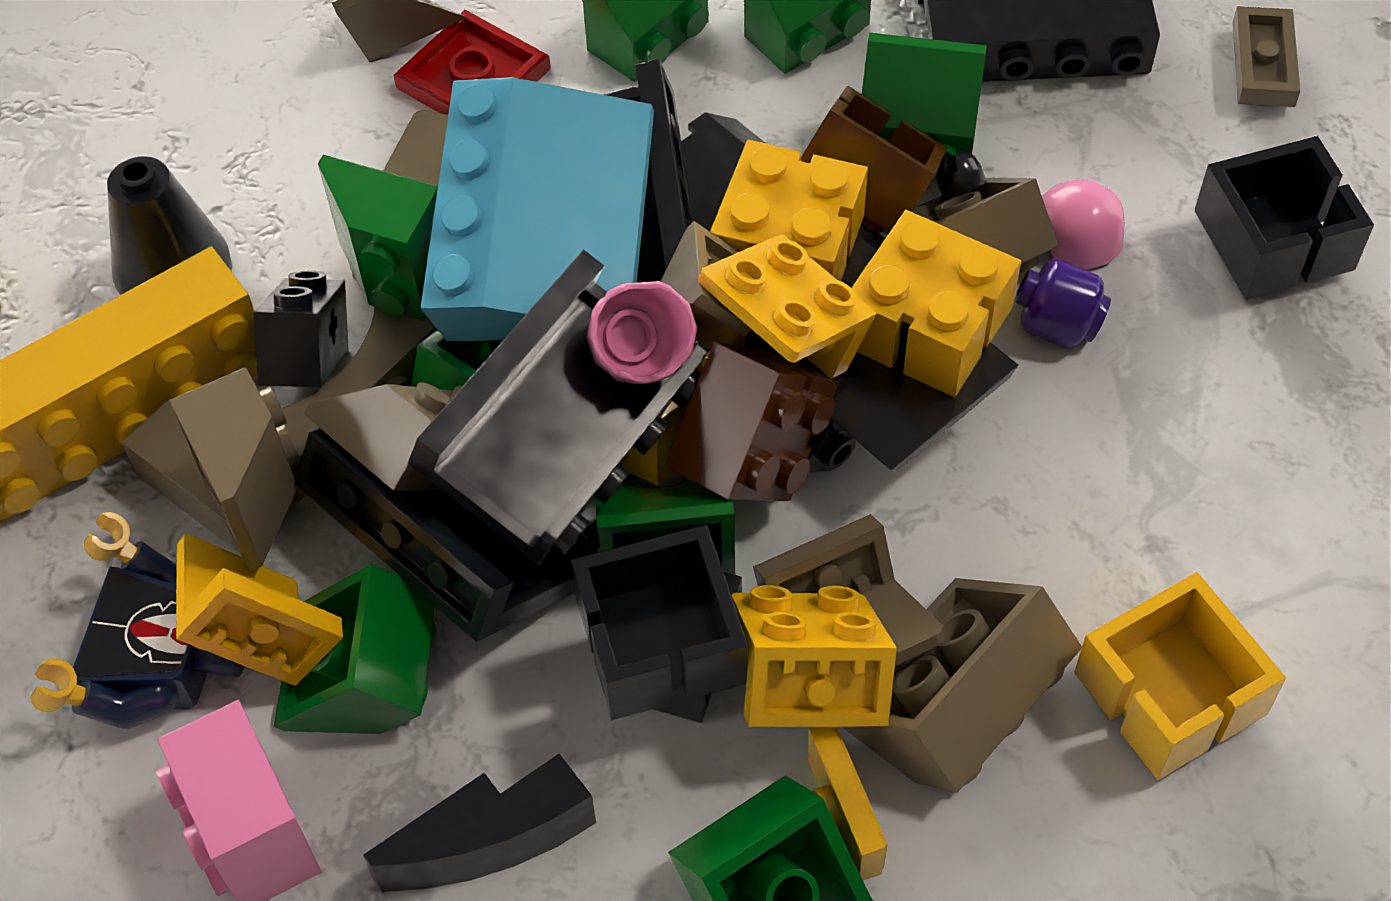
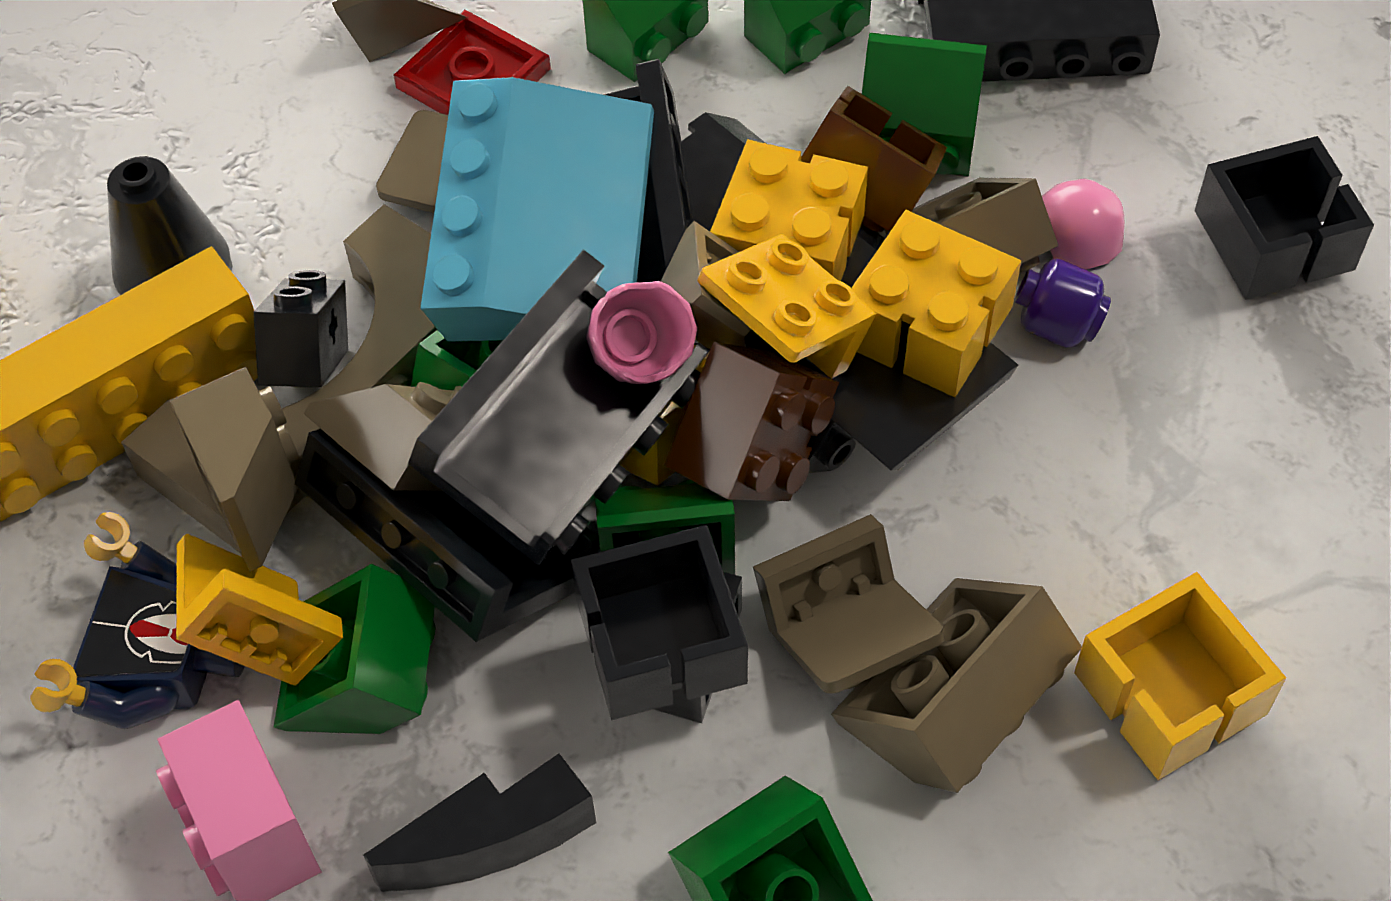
(383, 231): green slope -> none
(815, 658): yellow bracket -> none
(846, 800): yellow plate -> none
(959, 177): black hinge -> none
(1266, 56): dark tan plate -> none

